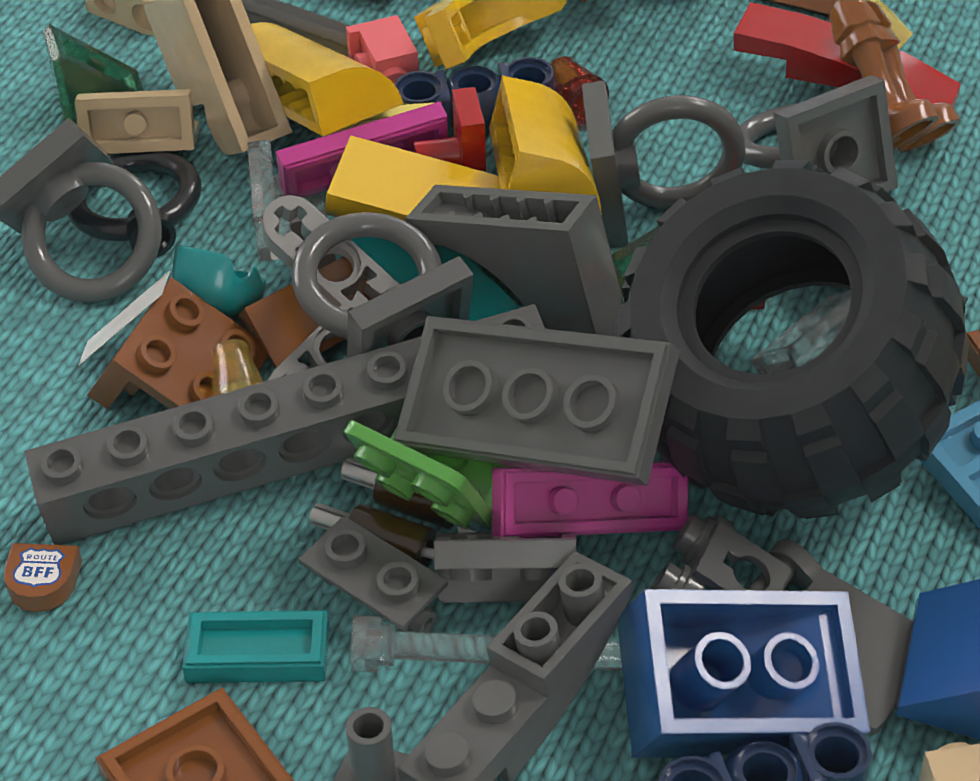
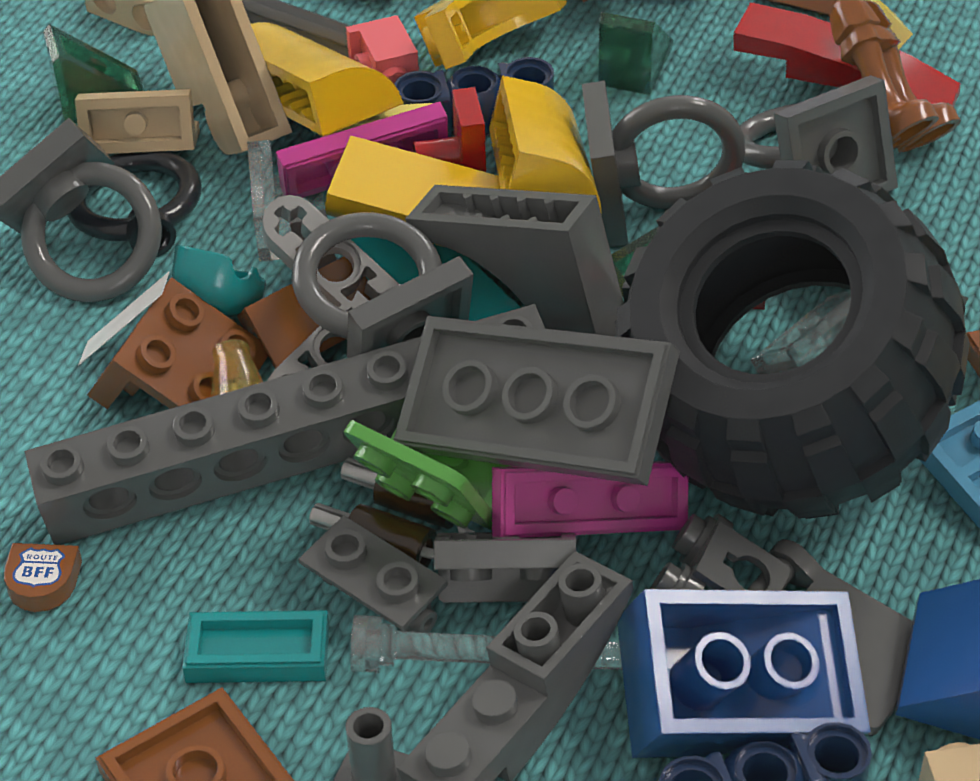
(568, 83): clear red cone -> none
(631, 53): none -> clear green slope

